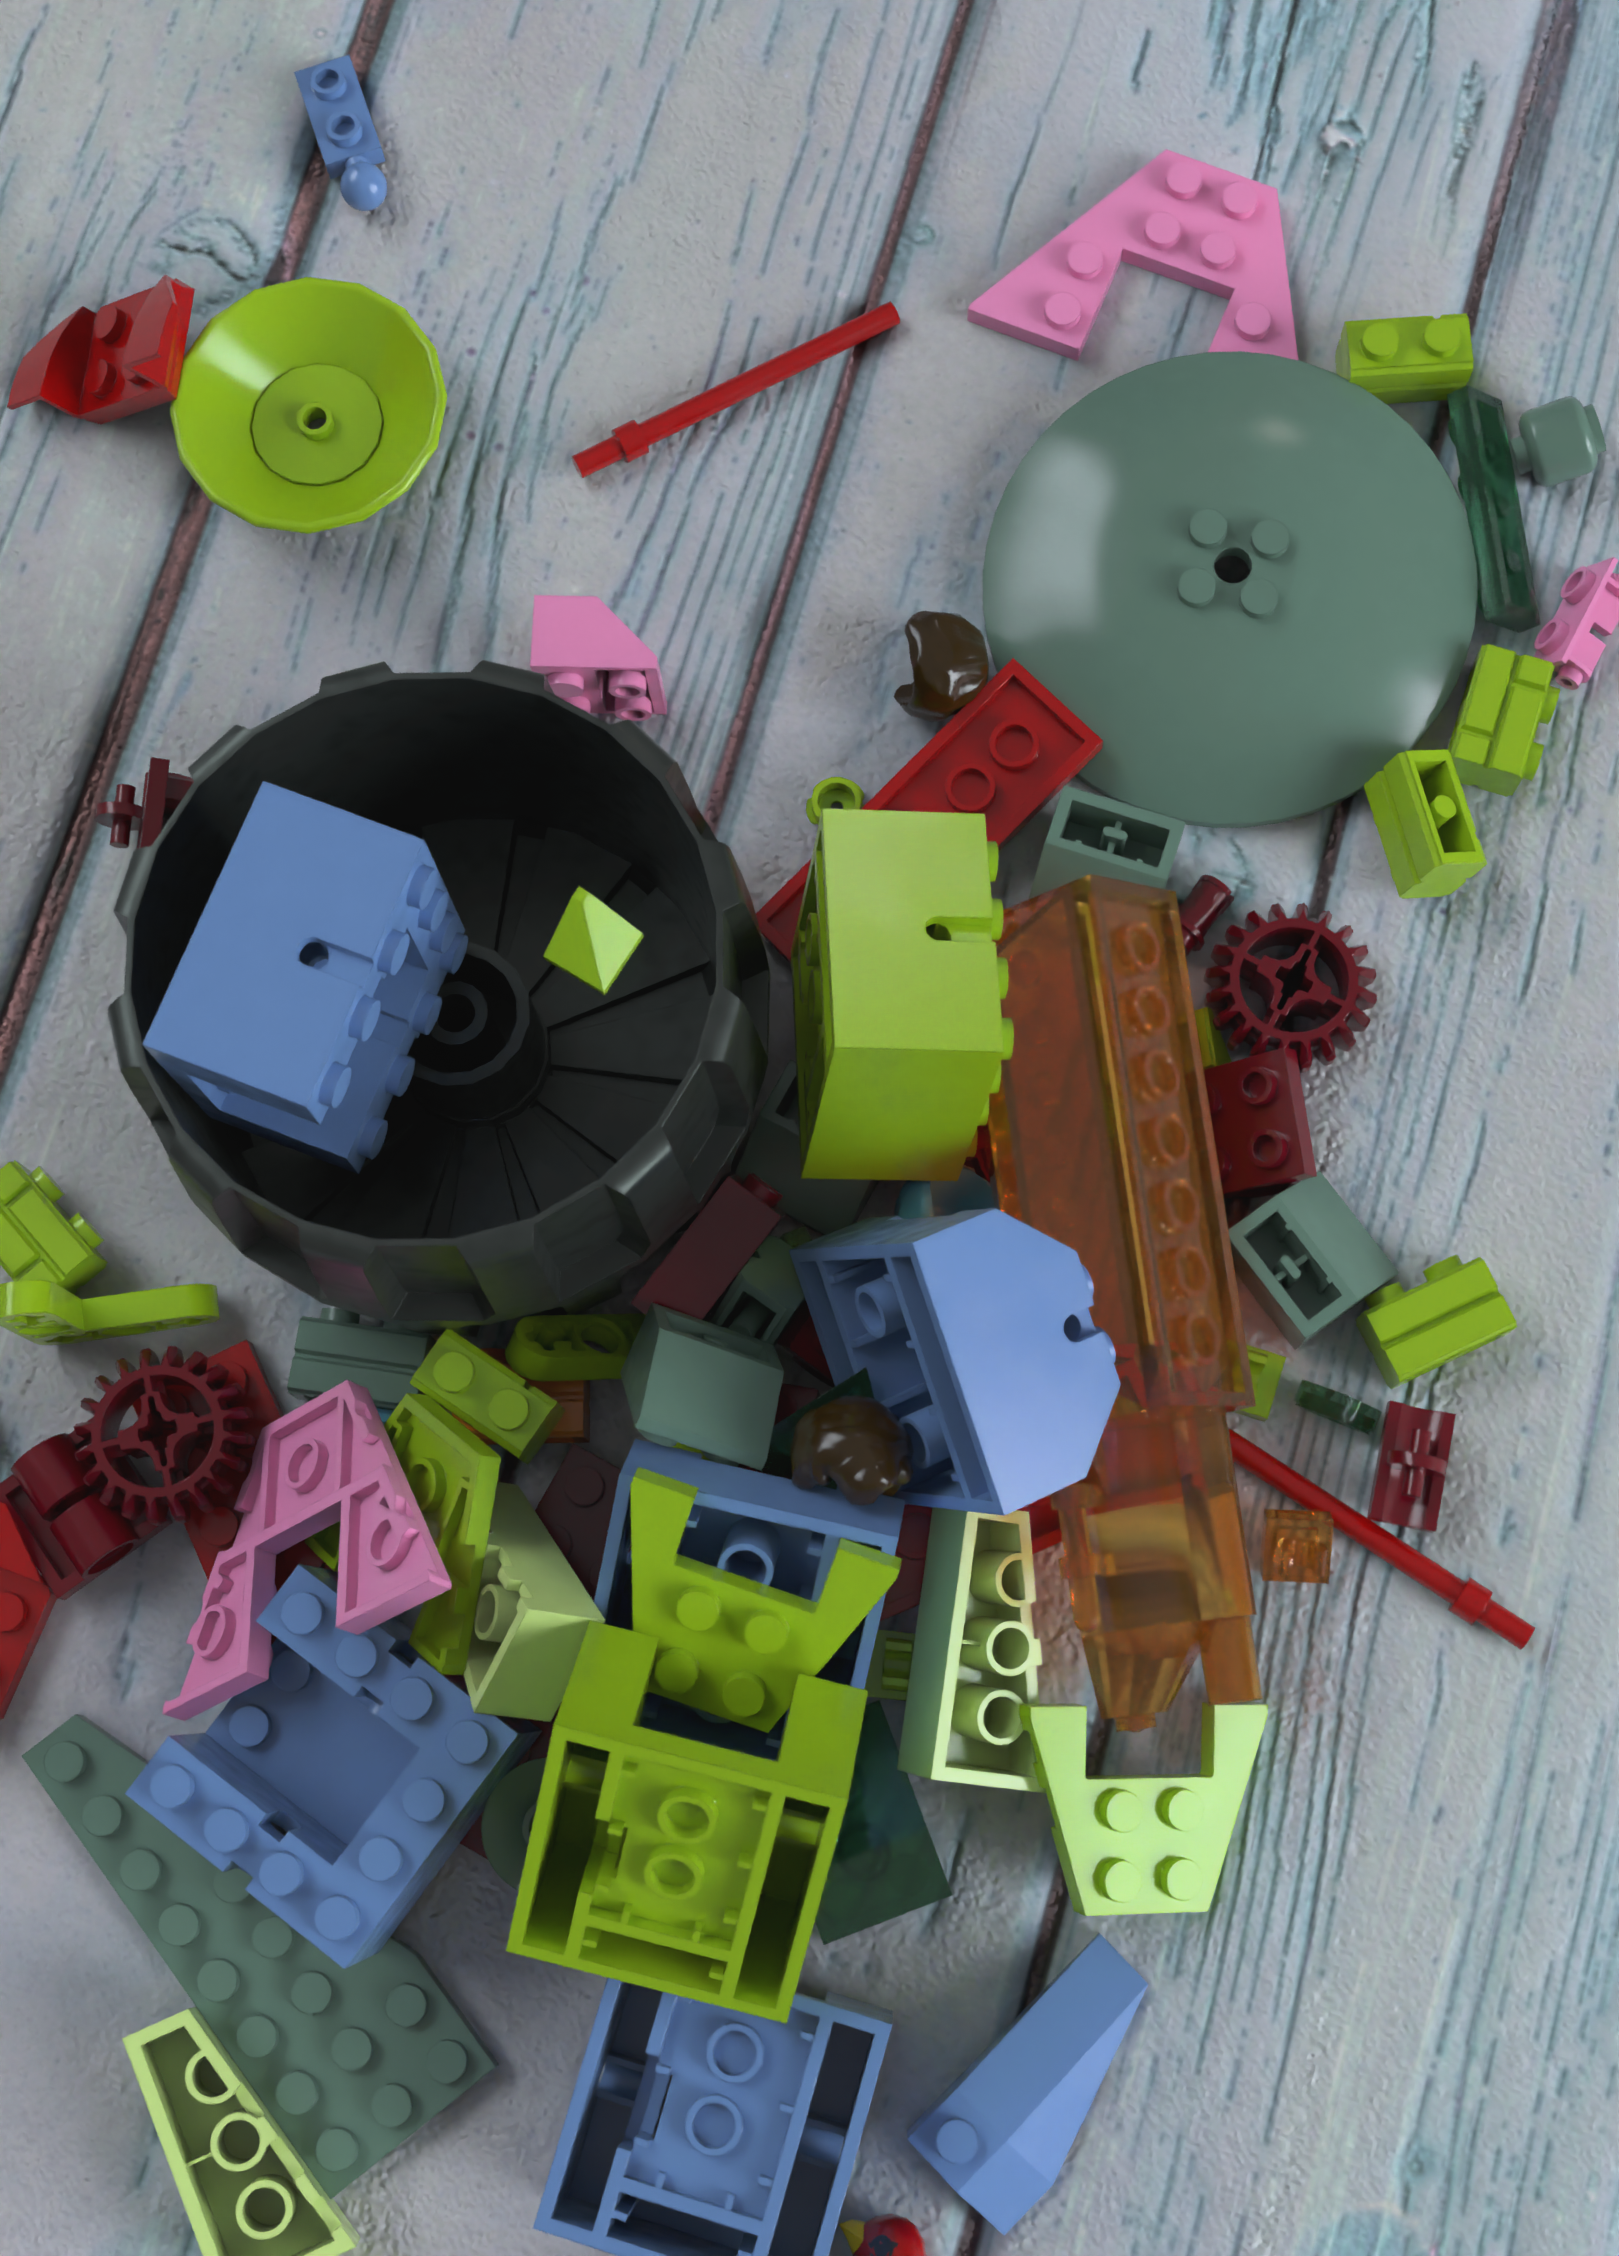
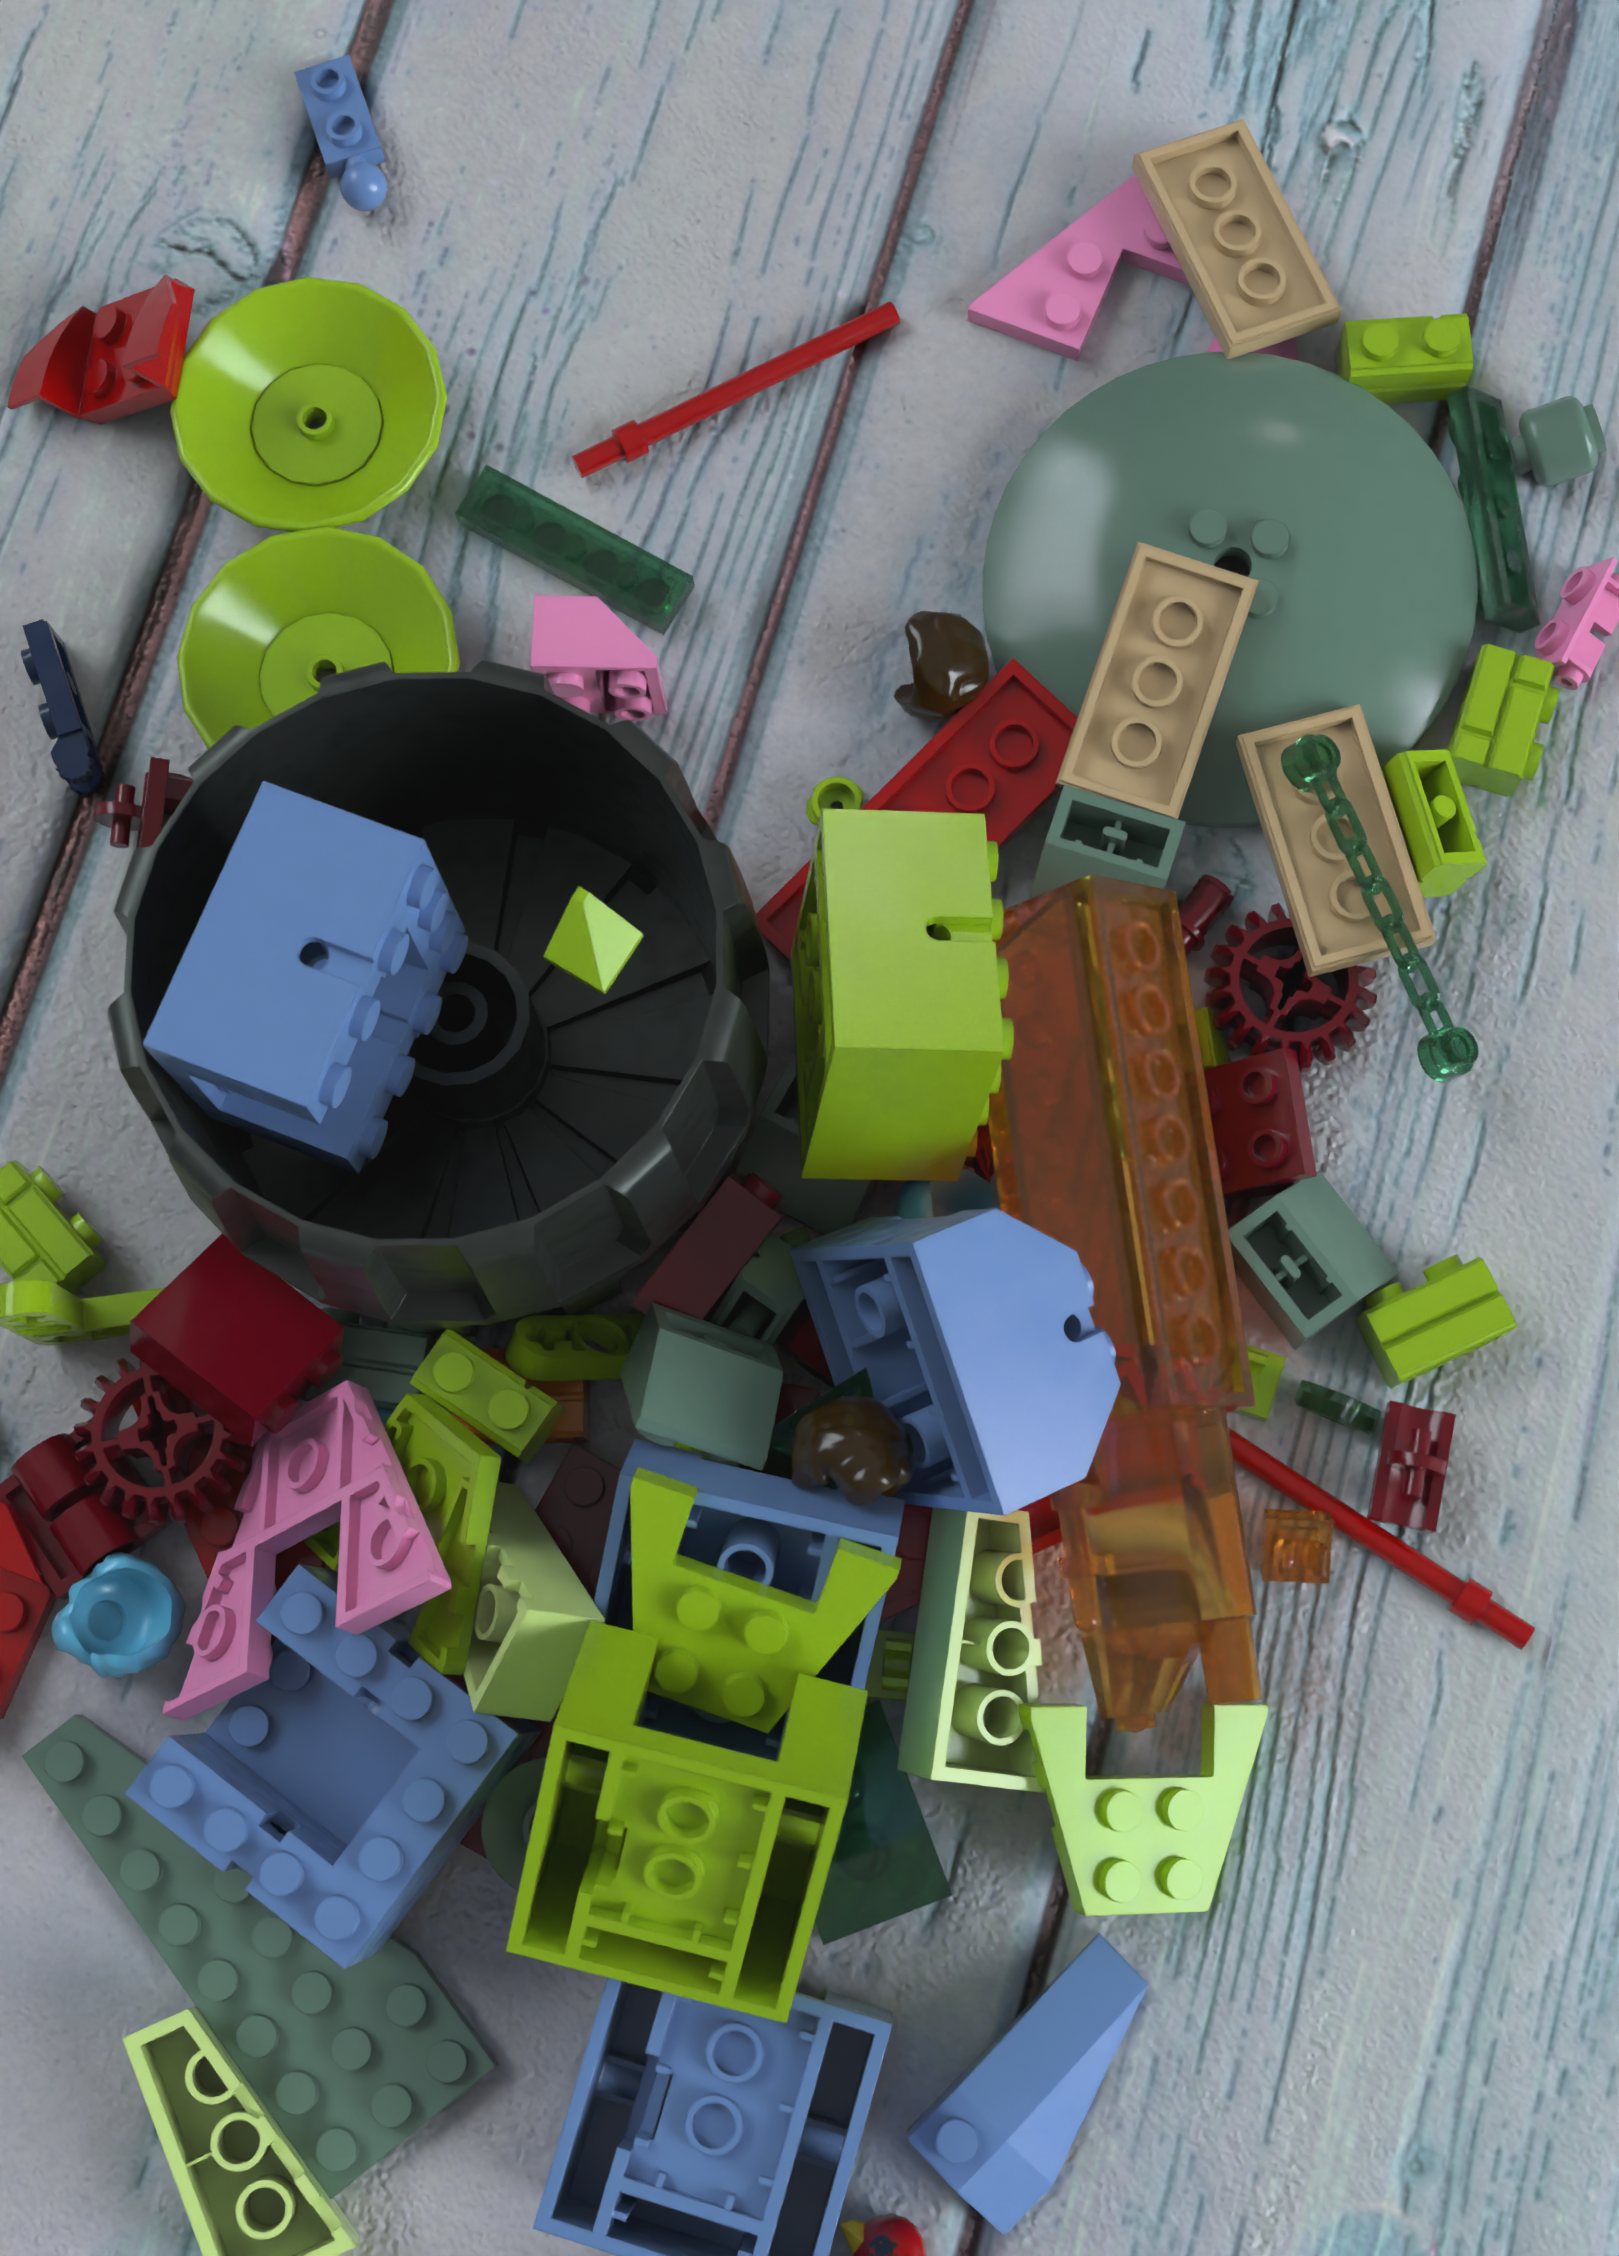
(64, 710): none -> dark blue hinge
(120, 1617): none -> medium azure hair
(237, 1341): none -> dark red brick
(304, 608): none -> lime dish
(575, 549): none -> clear green plate
(1157, 680): none -> tan tile
(1236, 239): none -> tan tile
(1311, 869): none -> tan tile
(1443, 1051): none -> clear green piece

